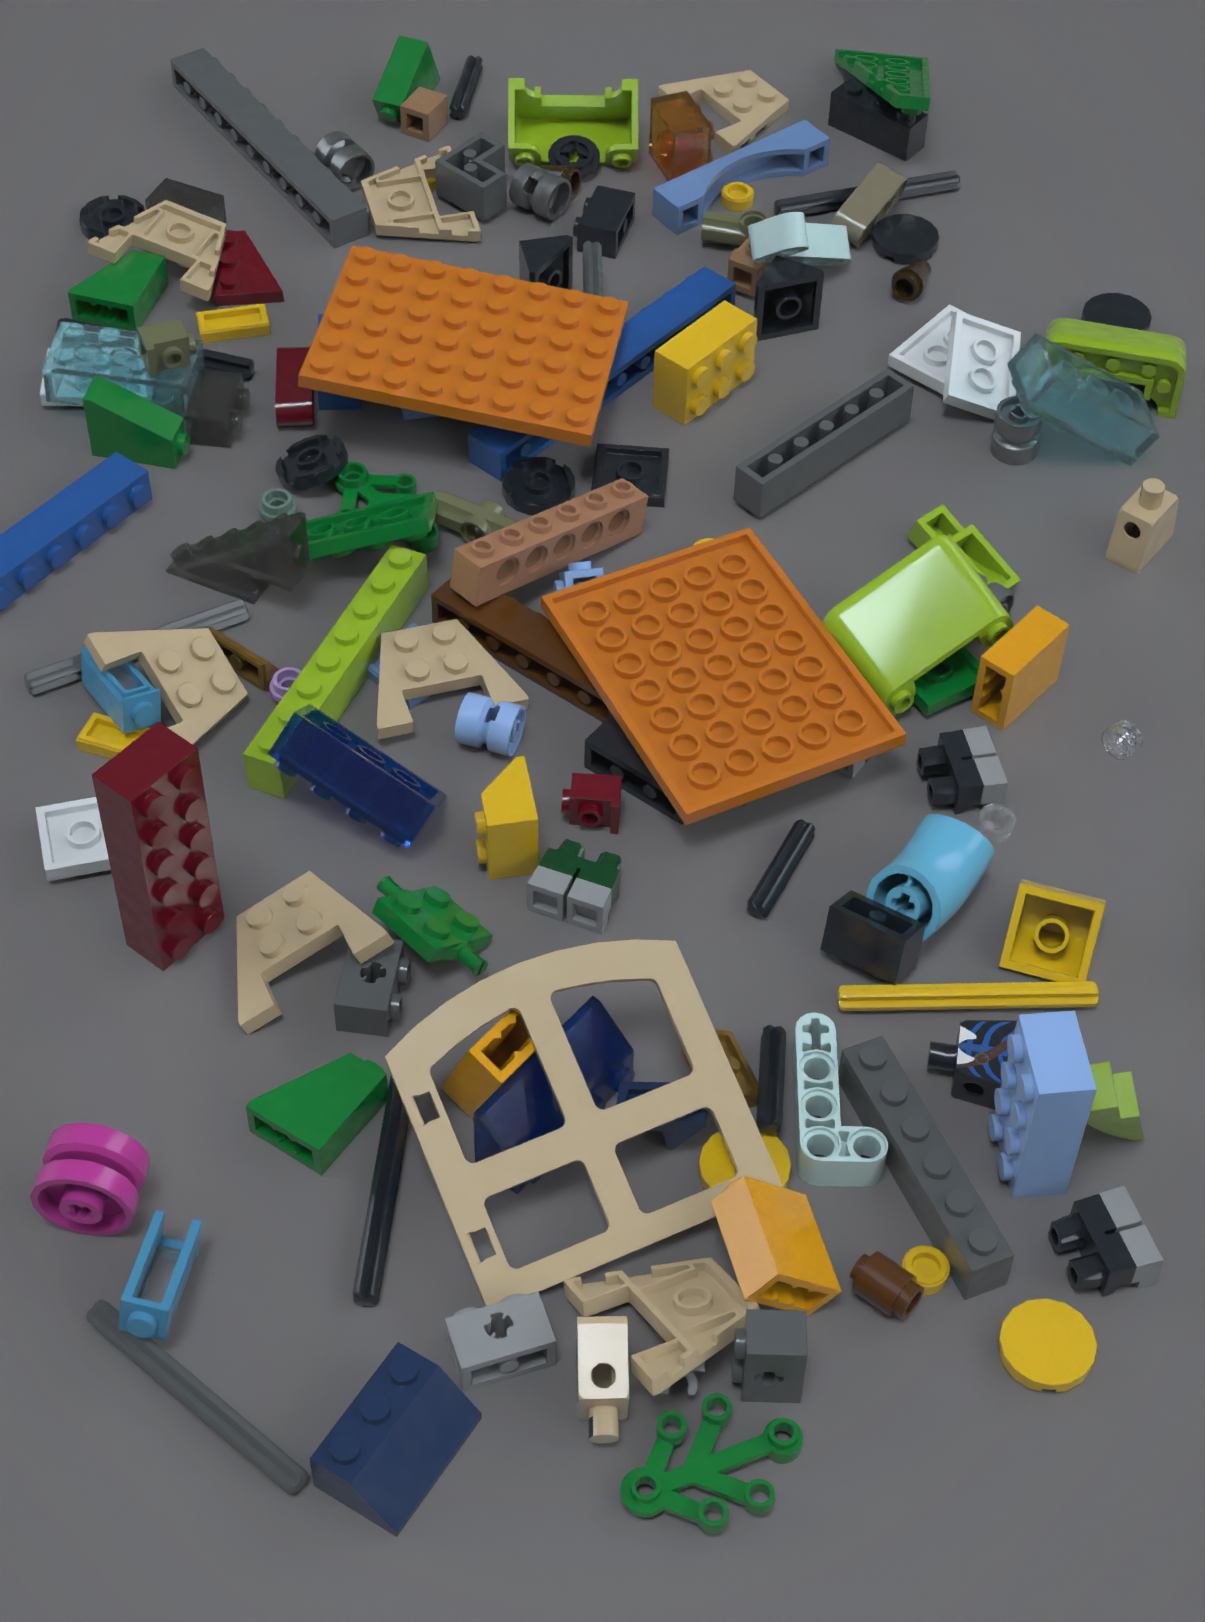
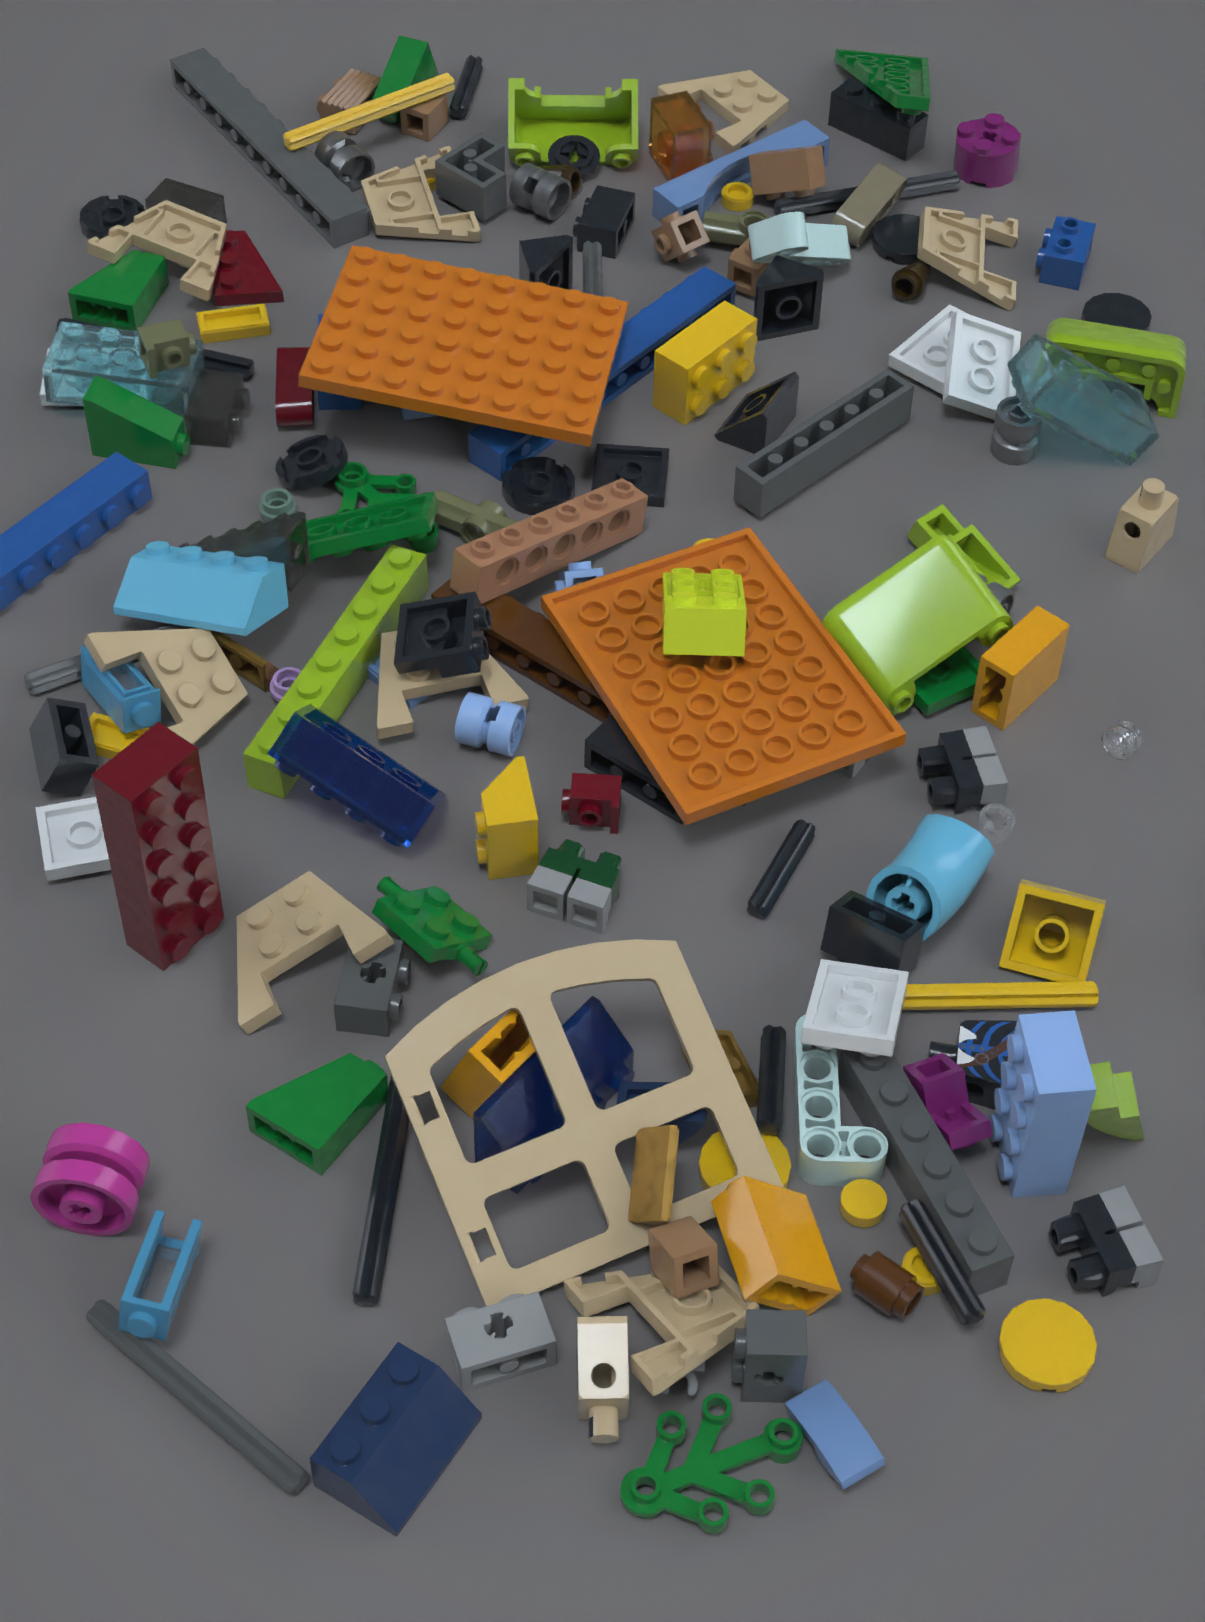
(63, 747): none -> black brick
(202, 588): none -> medium azure slope
(348, 92): none -> medium nougat brick
(369, 111): none -> yellow axle
(443, 635): none -> black plate
(653, 1175): none -> pearl gold slope
(679, 236): none -> medium nougat brick
(683, 1257): none -> medium nougat brick
(703, 613): none -> neon yellow slope
(761, 415): none -> black slope
(787, 171): none -> medium nougat brick
(835, 1433): none -> medium blue slope
(855, 1008): none -> white plate
(863, 1203): none -> yellow tile
(942, 1262): none -> black axle
(945, 1096): none -> magenta brick
(958, 249): none -> tan wing
(987, 151): none -> magenta brick
(1065, 252): none -> blue brick

